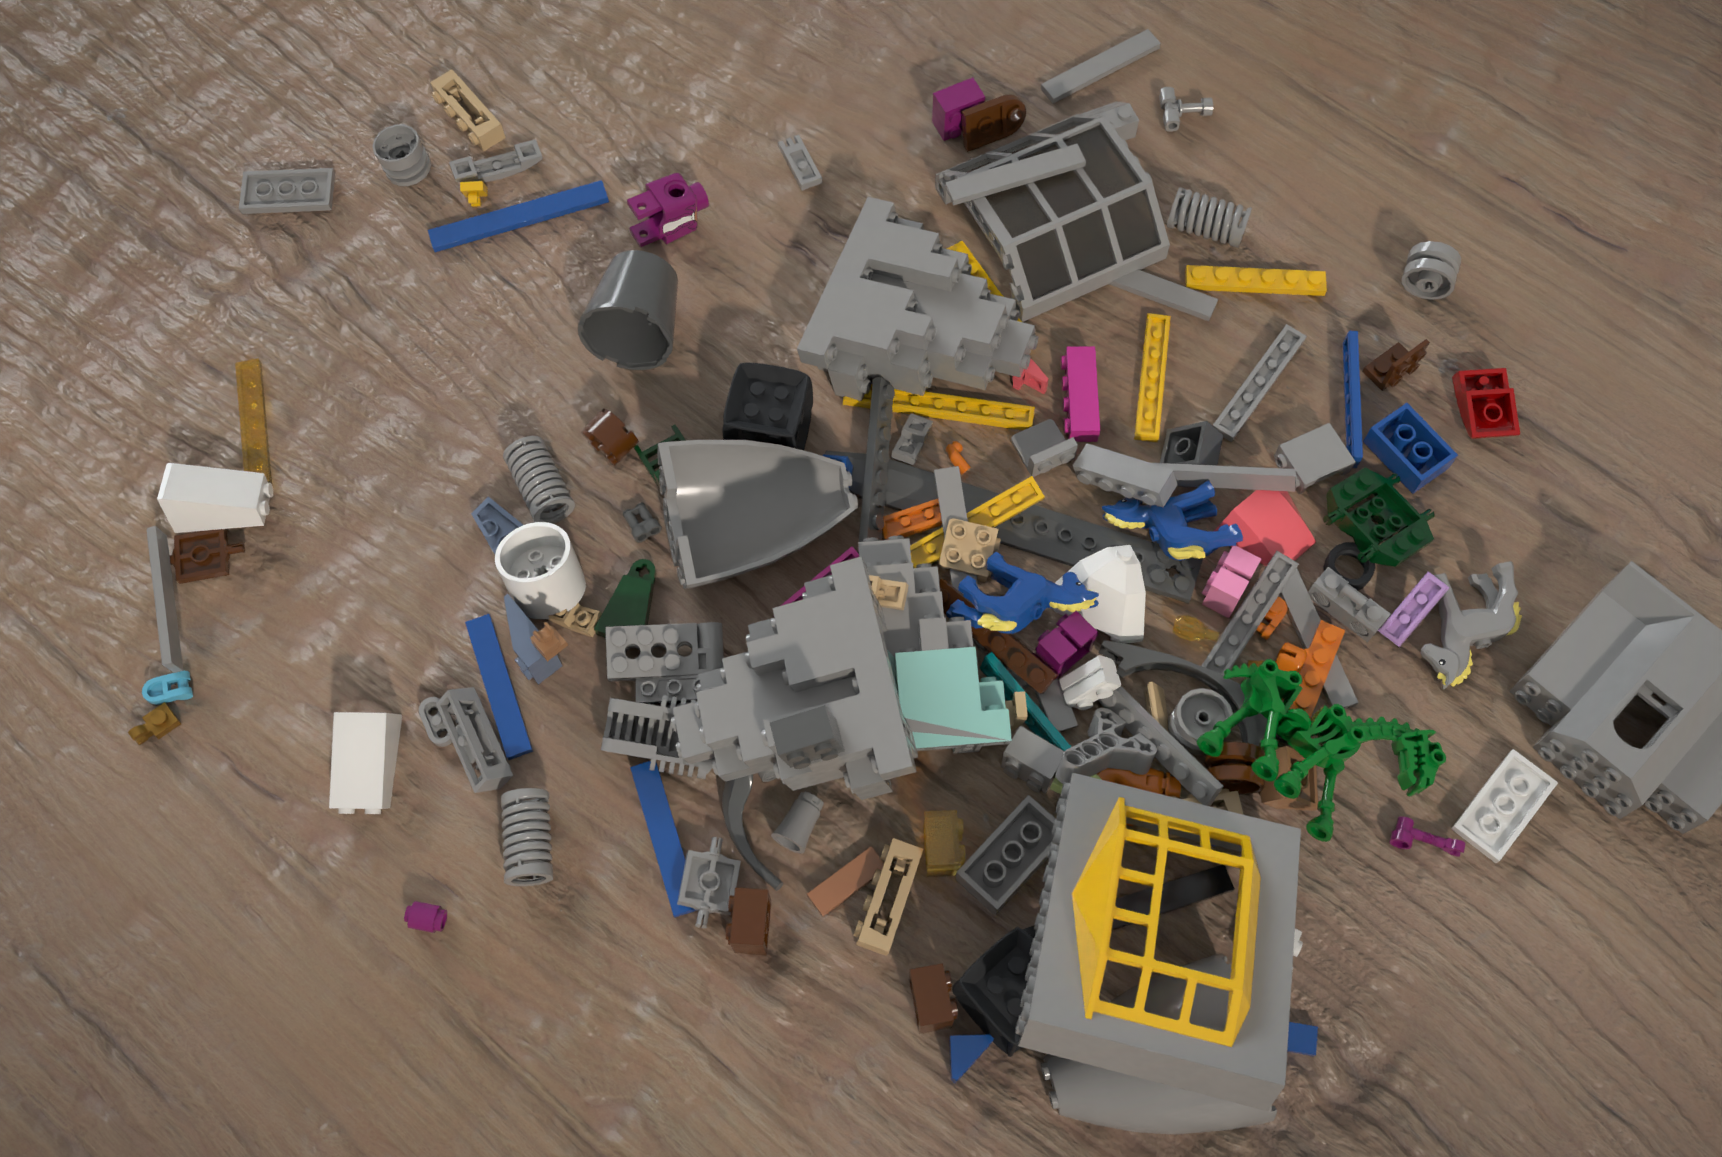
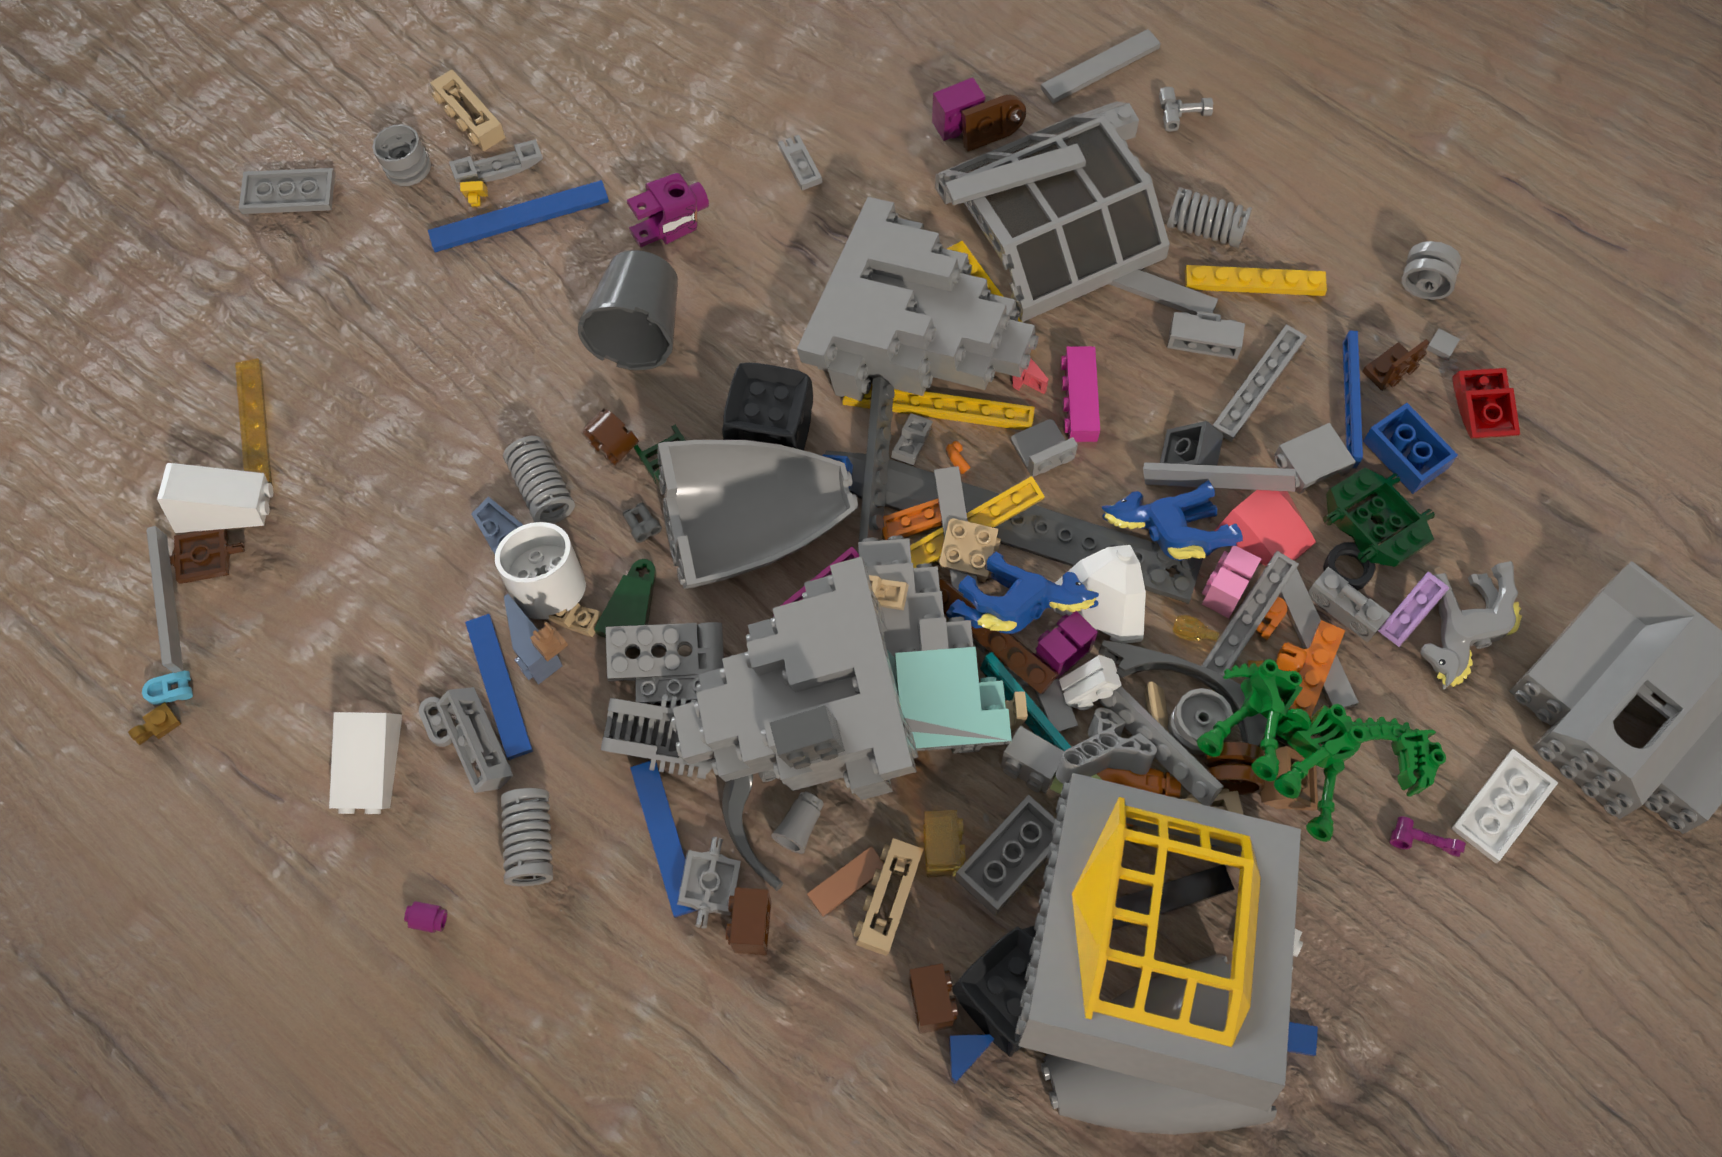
(1125, 475): light grey brick -> none
(1152, 378): yellow tile -> none
(1206, 334): none -> light grey piece
(1443, 344): none -> light grey tile

